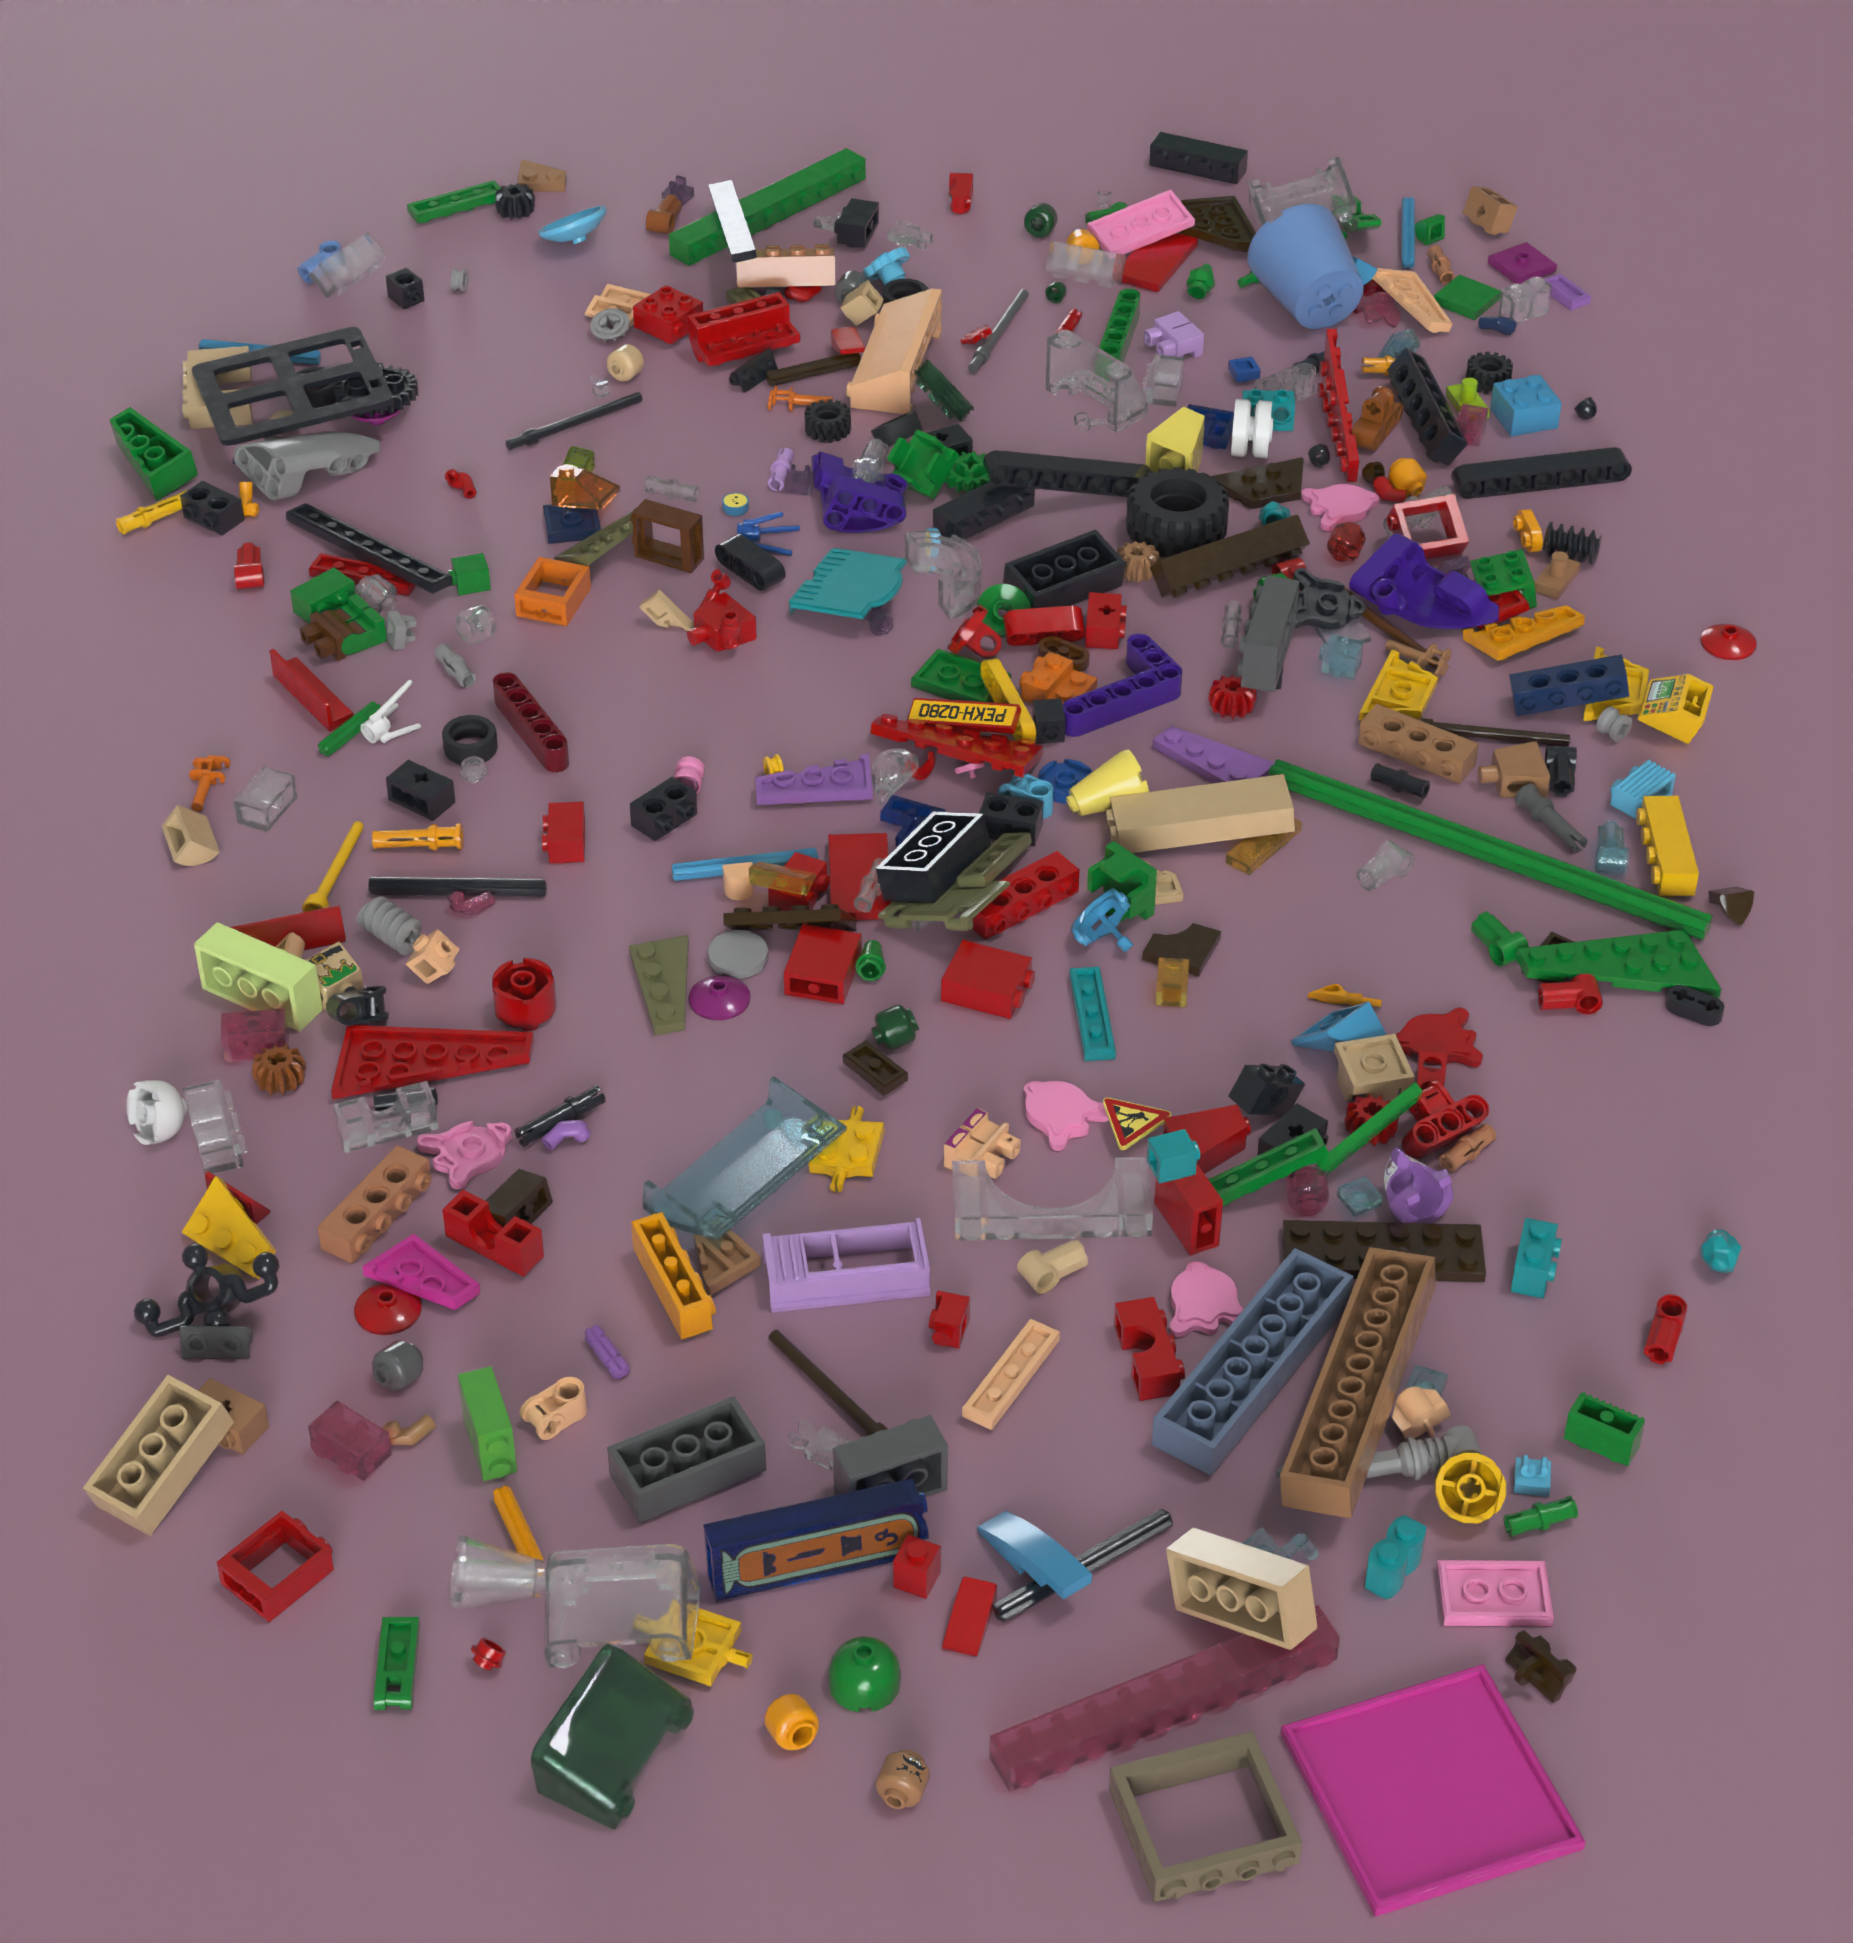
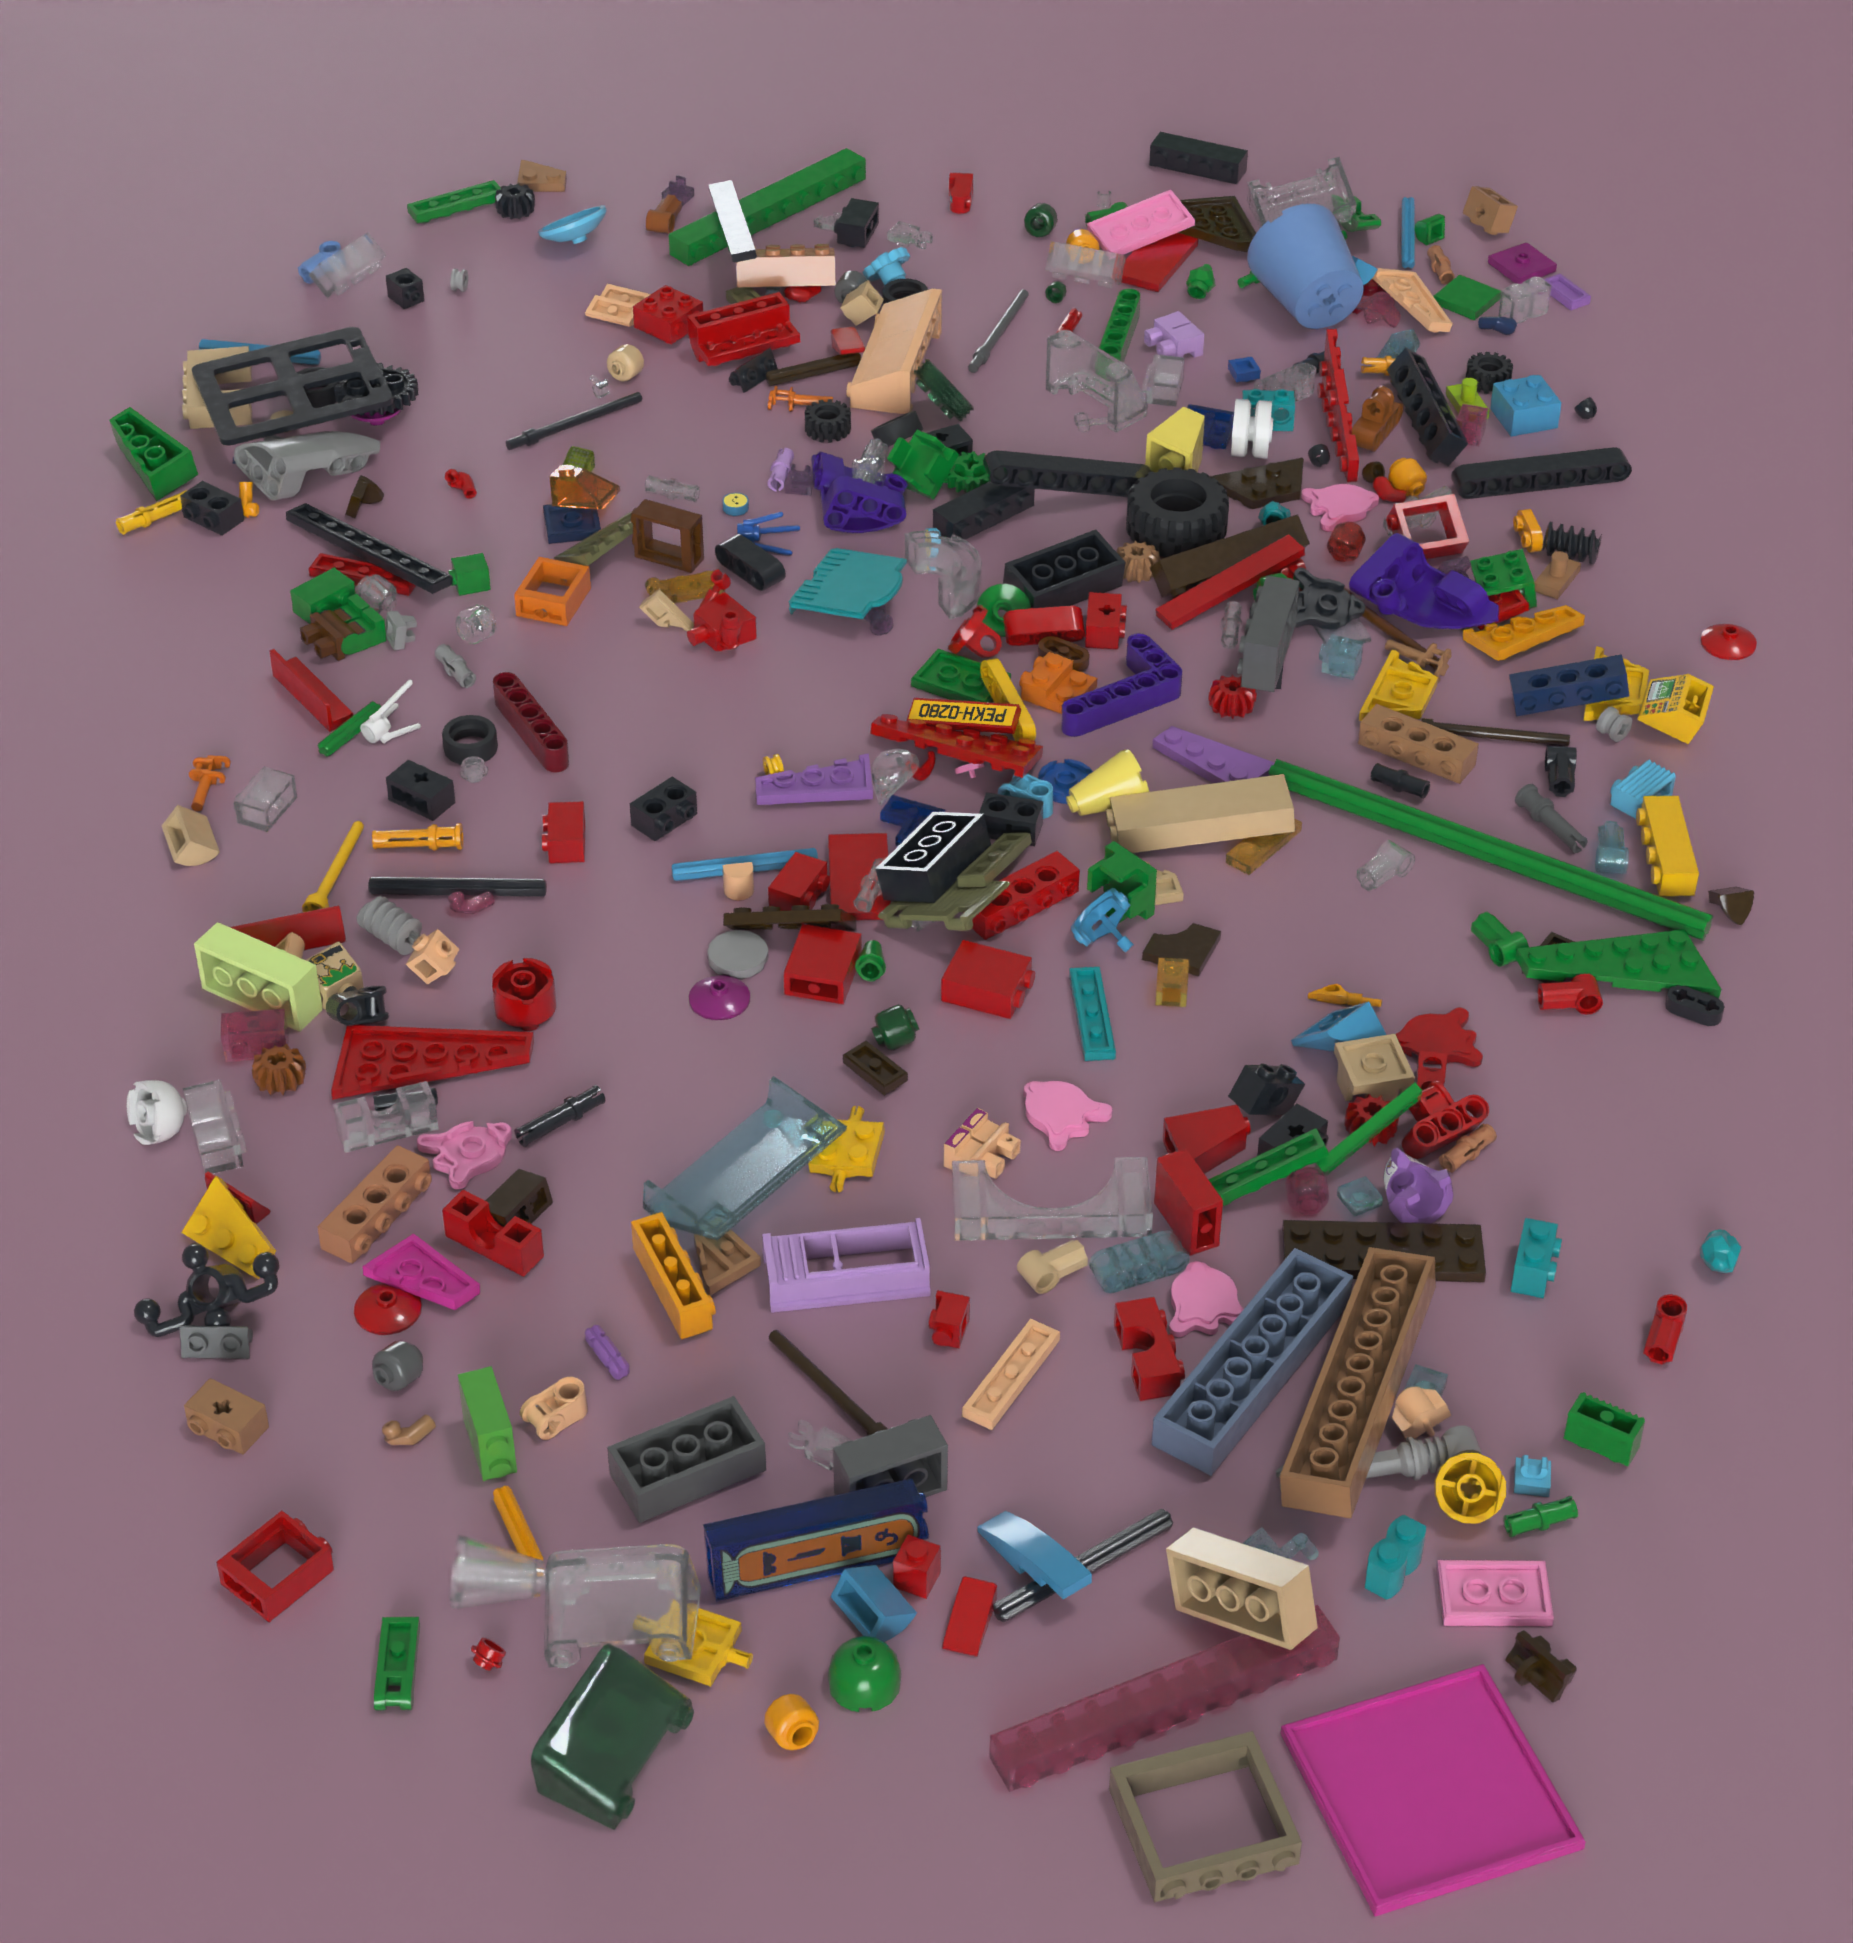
(158, 1455): tan brick -> none
(249, 567): red piece -> none
(349, 1440): clear pink brick -> none
(364, 492): none -> dark brown tile
(563, 1129): medium lavender arm -> none
(617, 318): light grey gear -> none
(662, 980): olive wing -> none
(682, 587): none -> clear yellow plate
(690, 772): bright pink wheel -> none
(781, 878): clear yellow slope -> none
(872, 1602): none -> dark azure brick
(902, 1779): medium nougat head -> none
(976, 335): red piece -> none
(1049, 720): black brick -> none
(1132, 1121): piece -> none
(1139, 1261): none -> clear light blue beam
(1172, 1156): teal brick -> none
(1230, 582): none -> red tile
(1516, 767): medium nougat torso -> none

